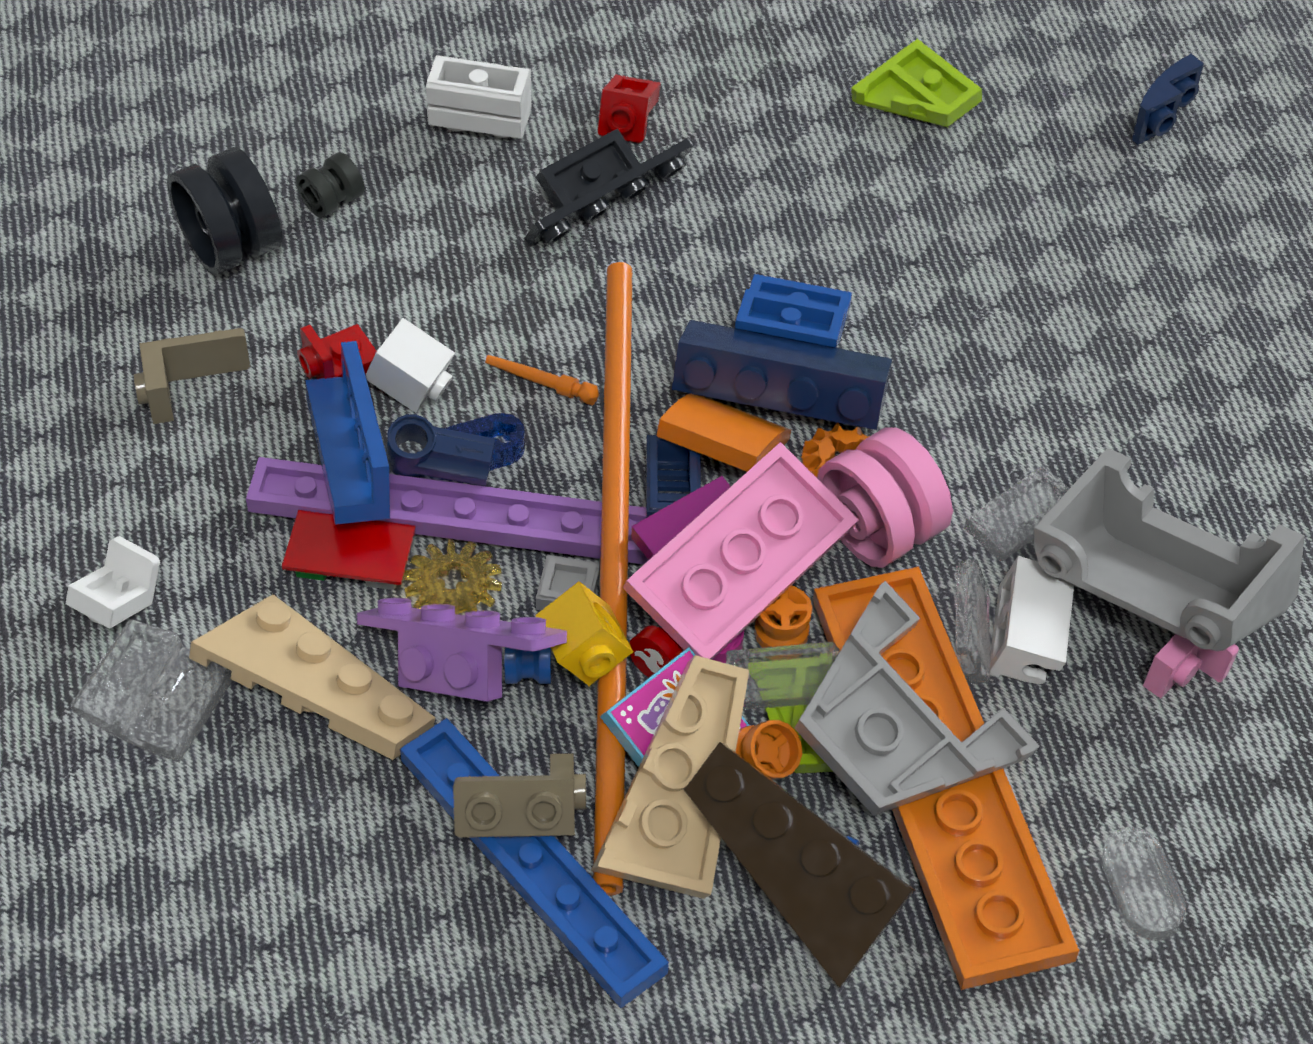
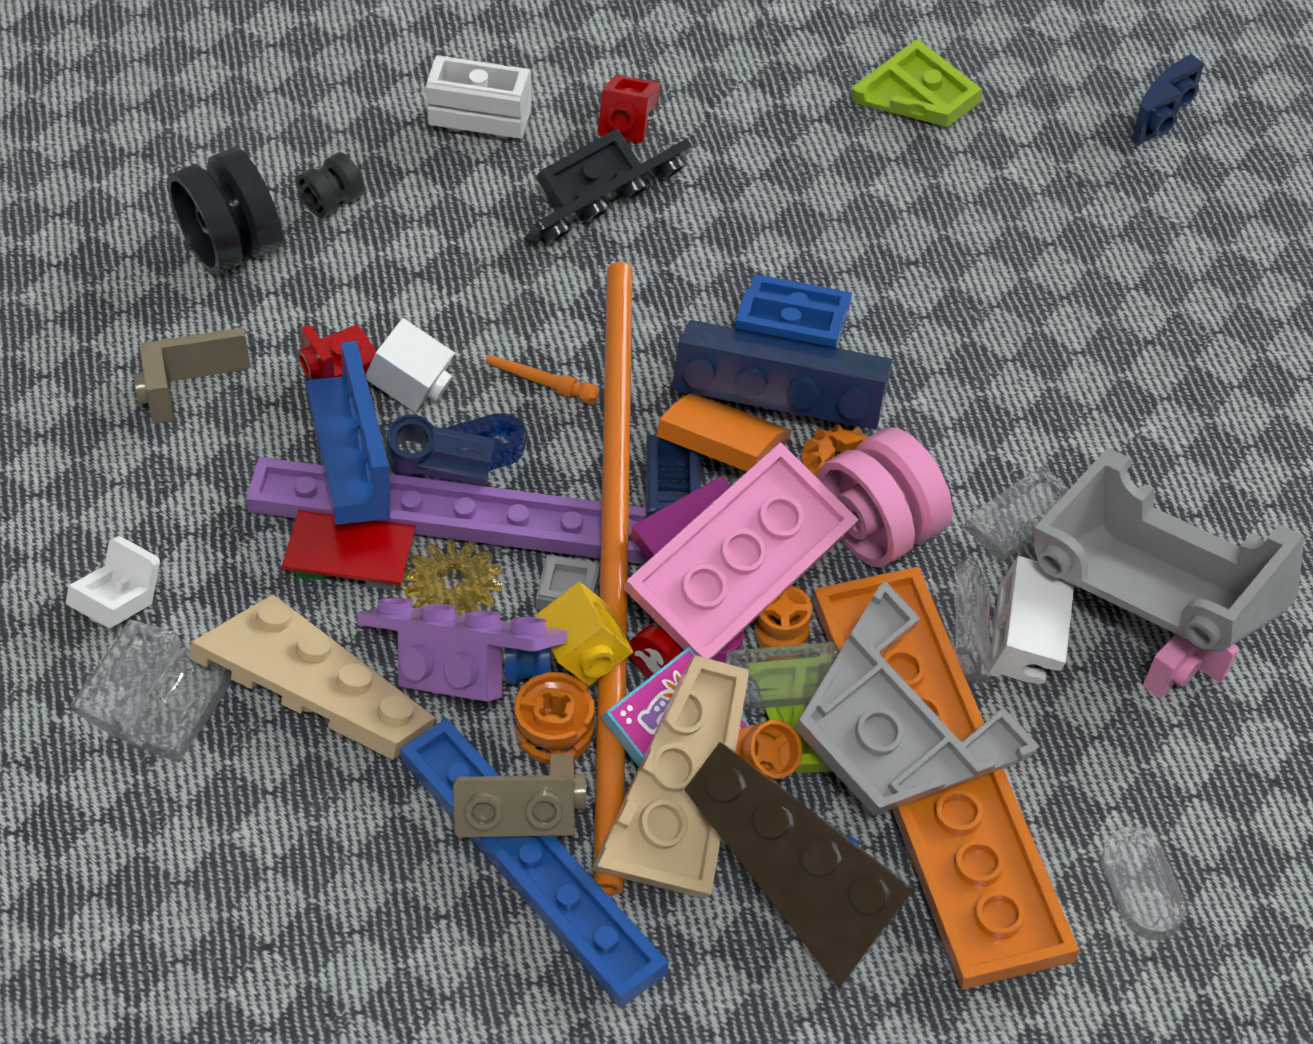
(554, 715): none -> orange wheel

